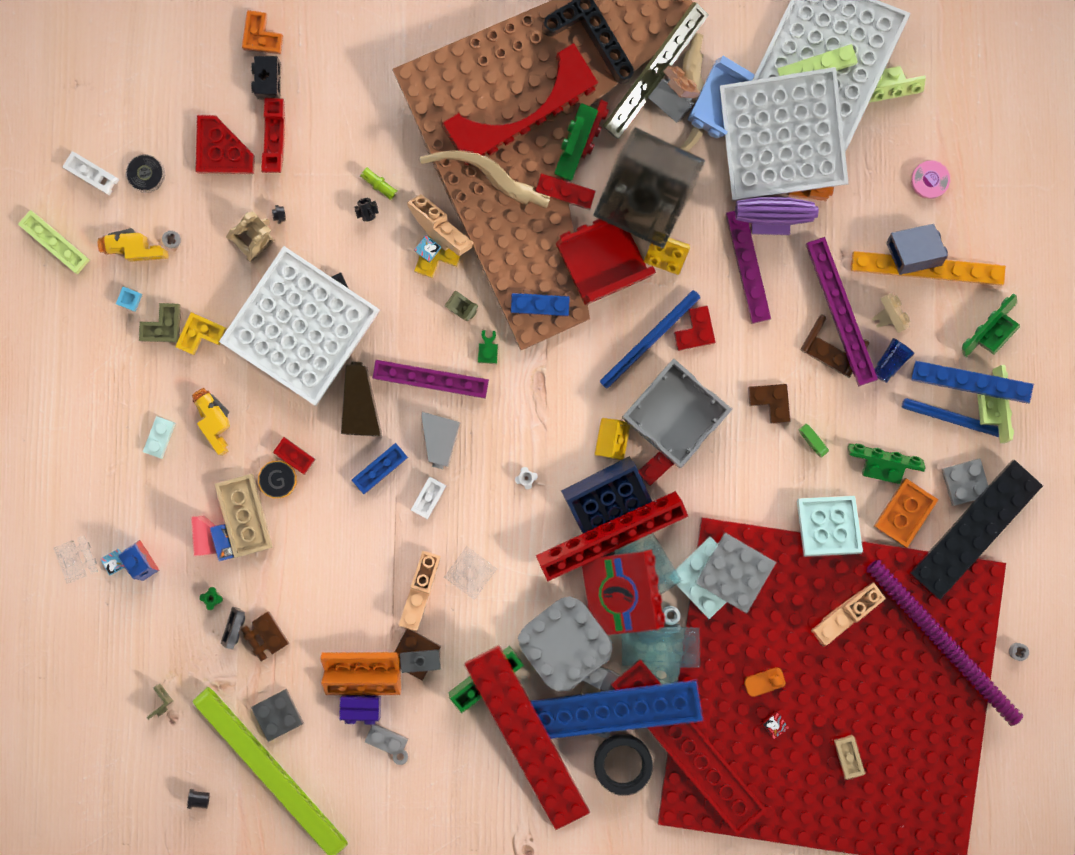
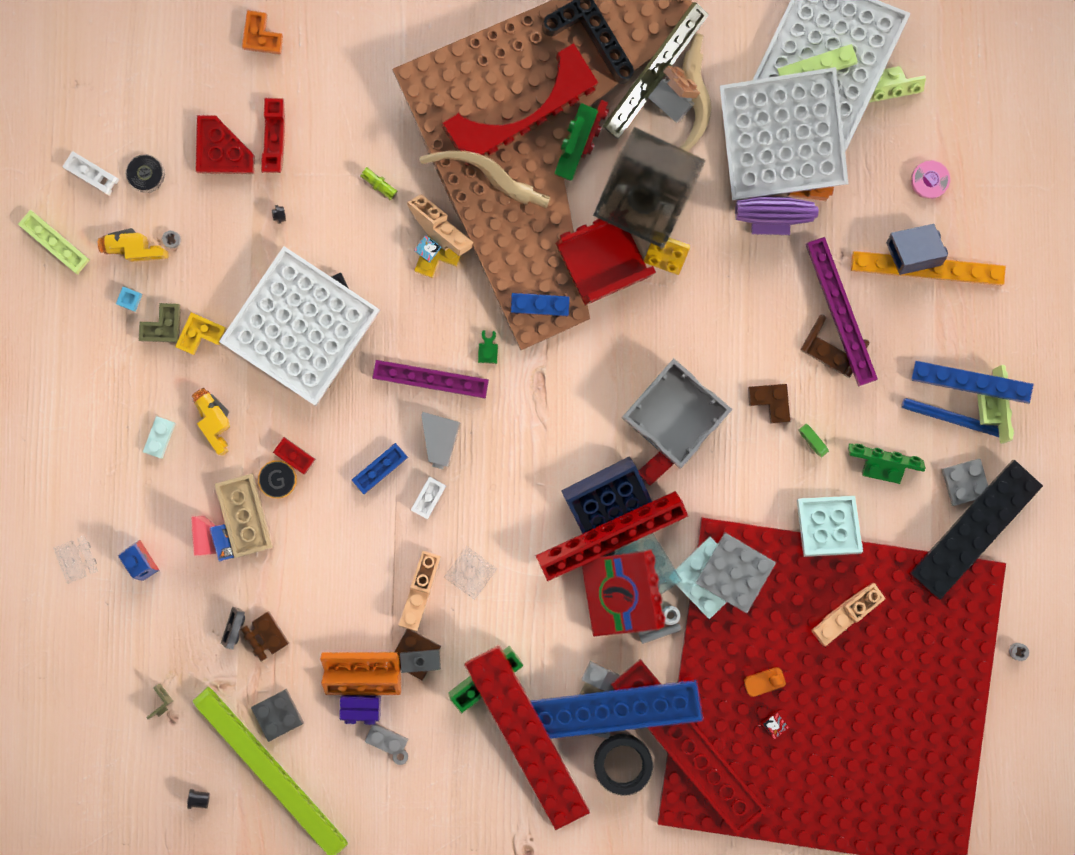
(112, 562): tile -> none
(206, 598): green plate -> none
(256, 230): tan piece -> none
(272, 85): black brick -> none
(359, 405): dark brown slope -> none
(366, 209): black gear -> none
(461, 306): olive bracket -> none
(521, 478): white plate -> none
(565, 191): red plate -> none
(565, 644): light grey plate -> none
(612, 438): yellow panel -> none
(650, 339): blue axle -> none
(663, 650): clear light blue plate -> none
(700, 333): red plate -> none
(707, 110): light blue panel -> none
(748, 269): magenta plate -> none
(849, 757): tan plate -> none
(892, 314): tan plate -> none
(892, 360): clear blue plant -> none
(905, 512): orange plate -> none
(945, 643): magenta piece -> none
(995, 331): green bracket -> none

